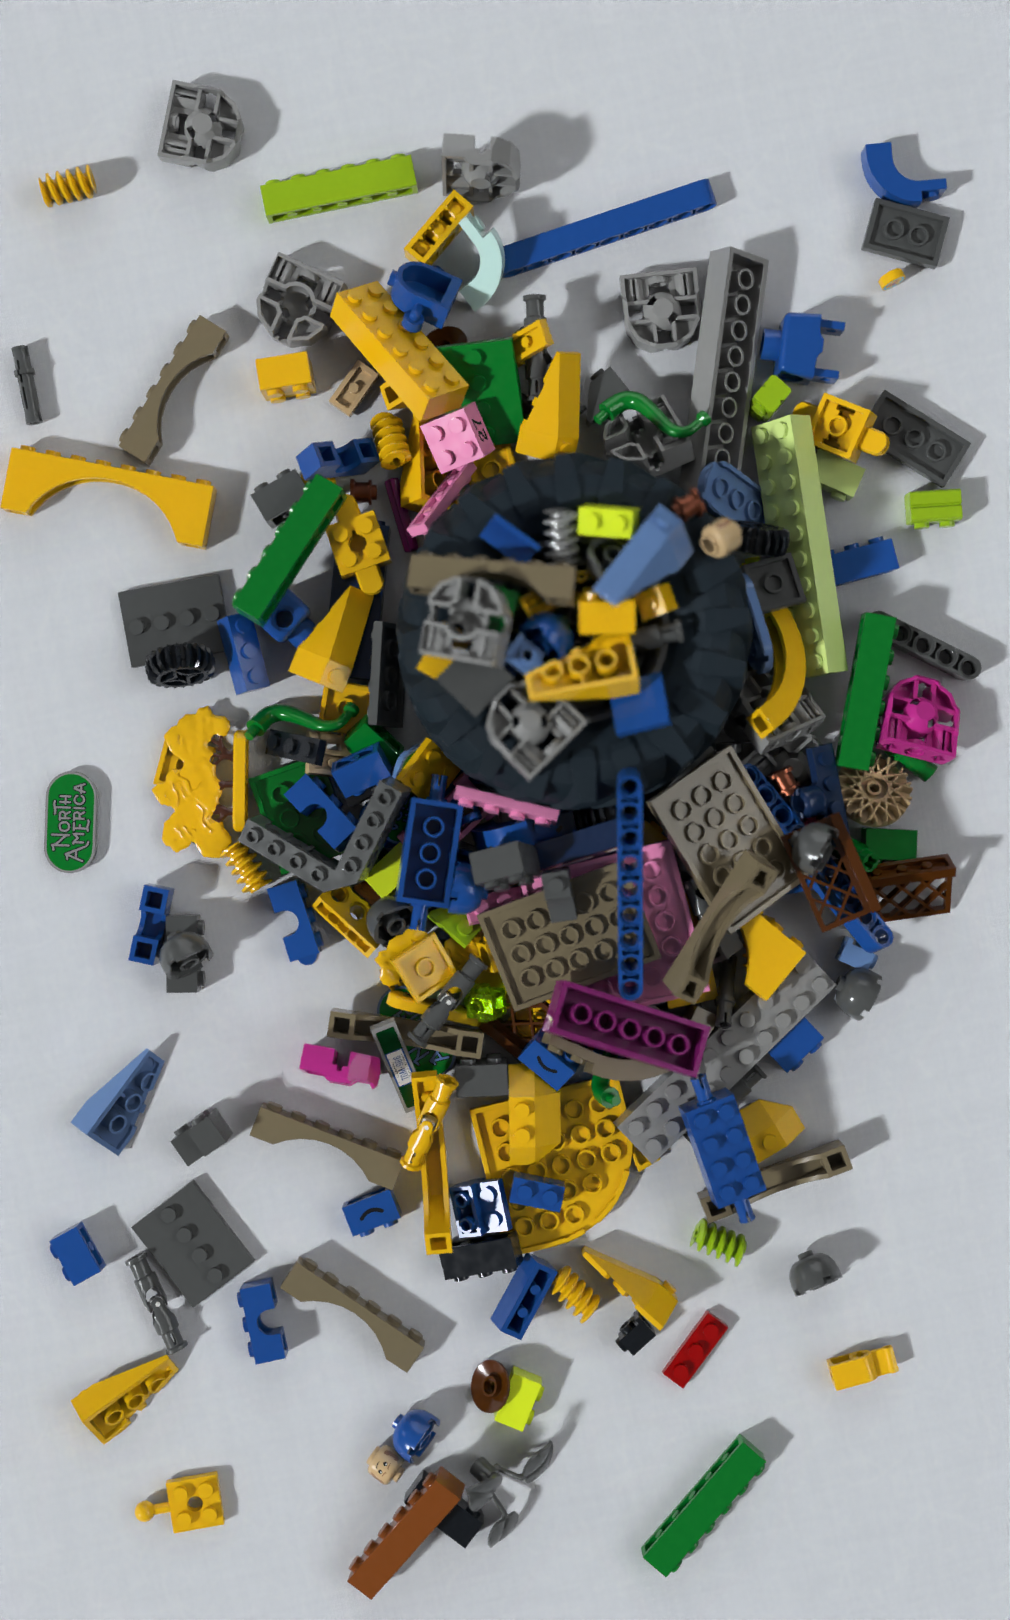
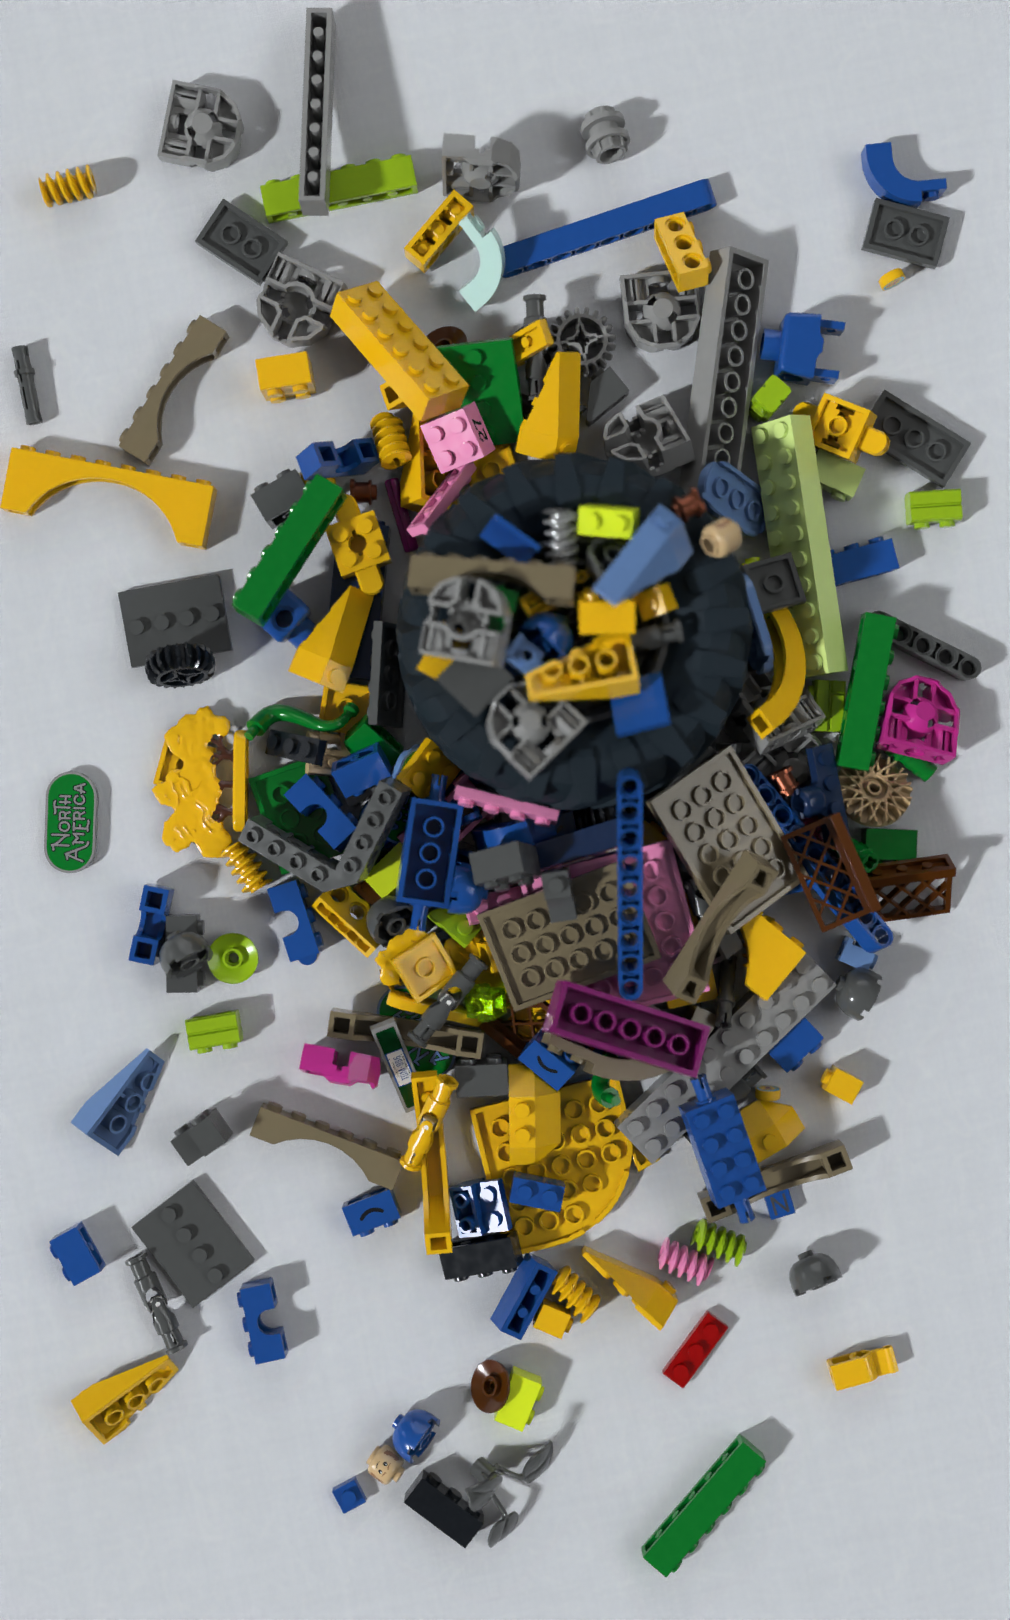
(182, 1514): yellow plate -> none
(214, 1030): none -> lime brick
(230, 971): none -> lime dish
(241, 241): none -> dark grey plate
(243, 654): blue brick -> none
(311, 1284): dark tan arch -> none
(317, 112): none -> light grey brick
(349, 1495): none -> blue plate
(354, 388): tan plate -> none
(406, 1532): dark orange brick -> none
(423, 294): blue piece -> none
(553, 1318): none -> yellow brick
(592, 339): none -> light grey gear
(605, 134): none -> light grey piece
(625, 400): green animal -> none
(635, 1334): black brick -> none
(682, 252): none -> yellow brick
(685, 1262): none -> bright pink piece
(763, 539): black gear -> none
(767, 1093): none -> yellow tile
(779, 1204): none -> blue tile
(813, 847): dark grey cylinder -> none
(831, 700): none -> lime brick
(841, 1084): none -> yellow brick

